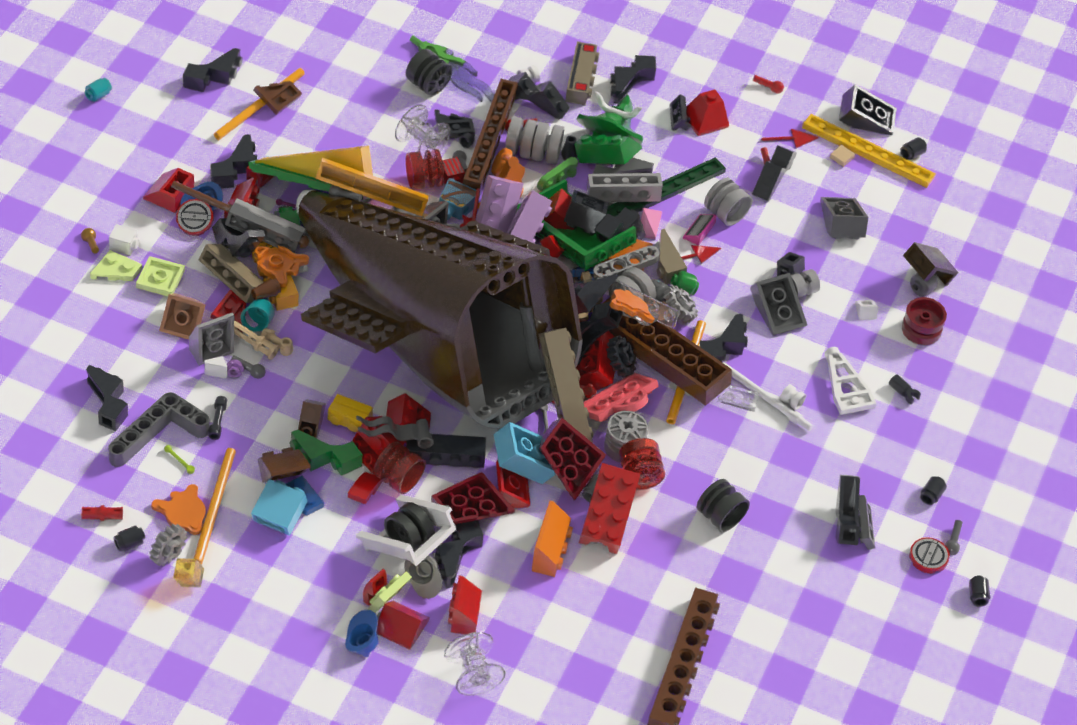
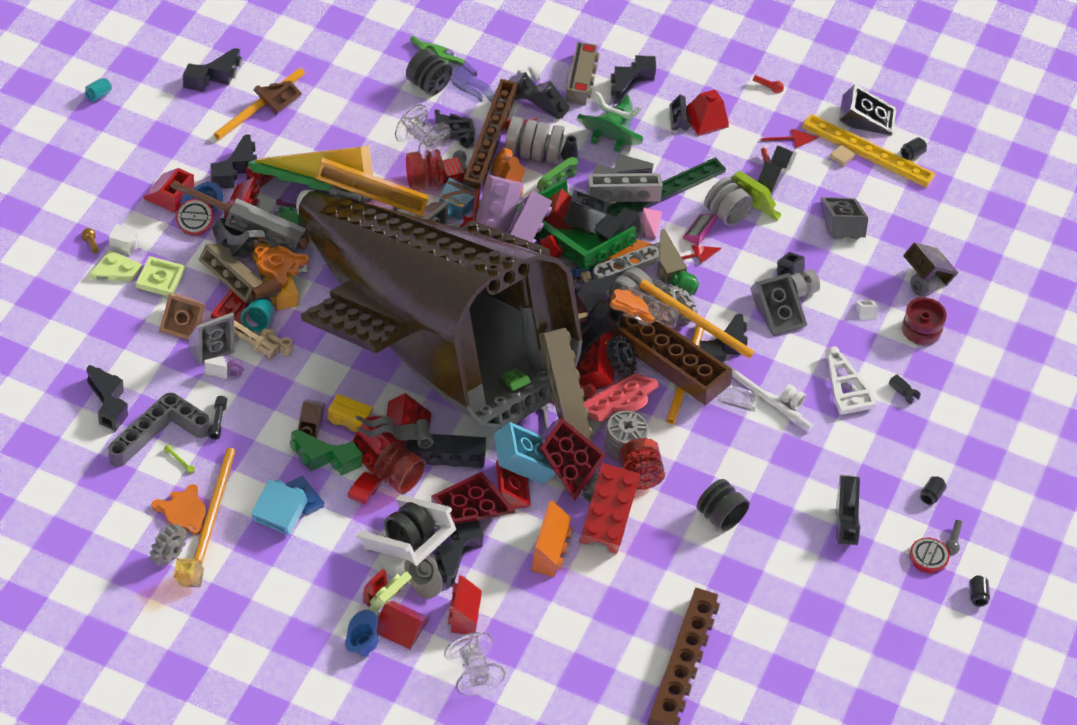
(102, 513): red pin -> none
(129, 538): black brick -> none
(256, 371): dark grey bar -> none
(282, 465): reddish brown slope -> none
(514, 379): none -> bright green tile
(606, 149): green slope -> none
(697, 319): none -> light orange piece
(761, 195): none -> lime wing
(866, 523): dark grey hinge -> none

